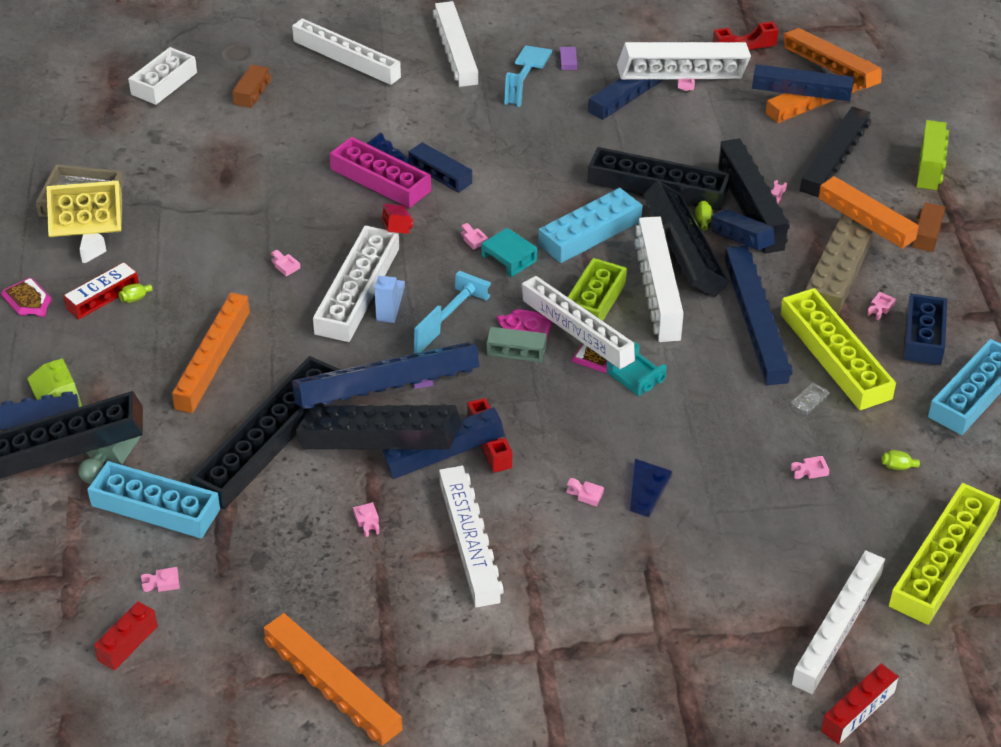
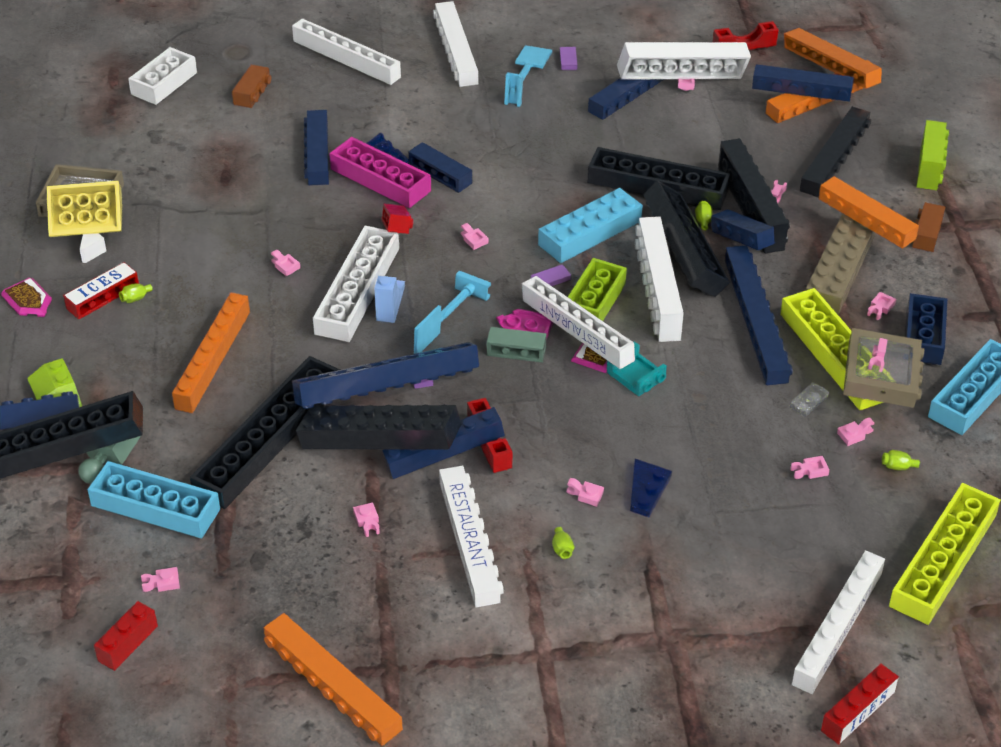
(316, 153): none -> dark blue brick
(510, 250): teal panel -> none
(554, 275): none -> medium lavender tile
(562, 543): none -> lime plant
(855, 433): none -> bright pink plate
(878, 355): none -> bright pink plate
(900, 376): none -> dark tan piece

